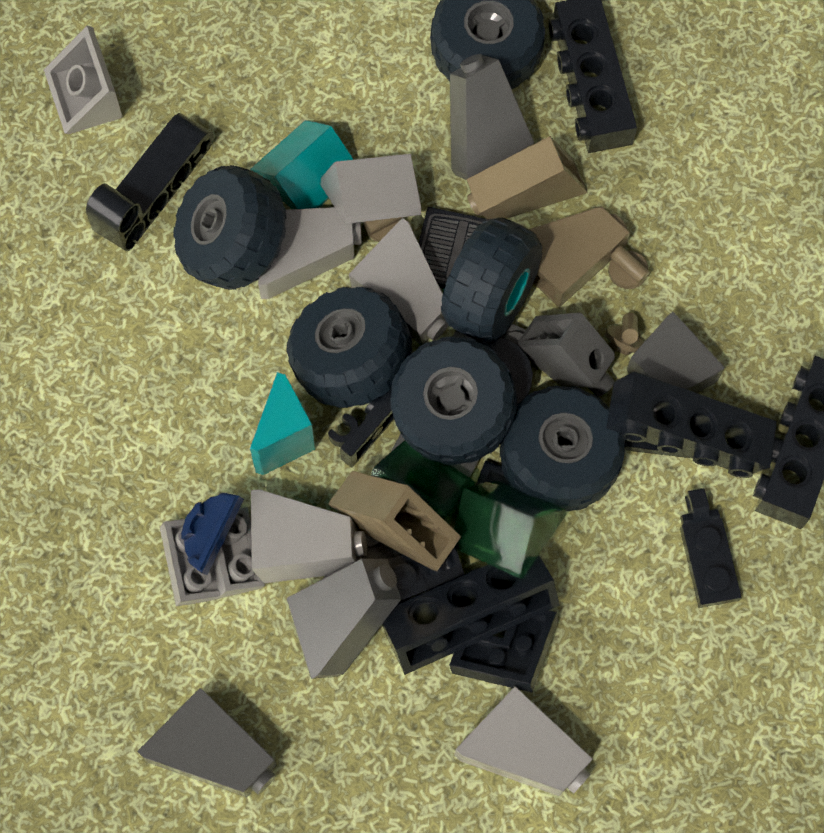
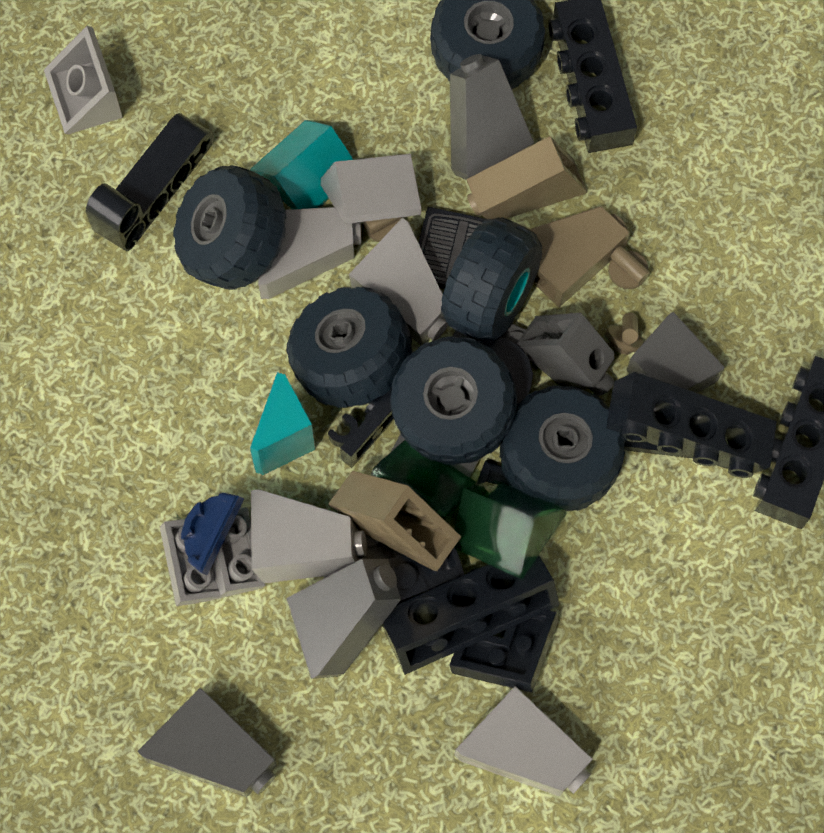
(708, 552): black hinge -> none

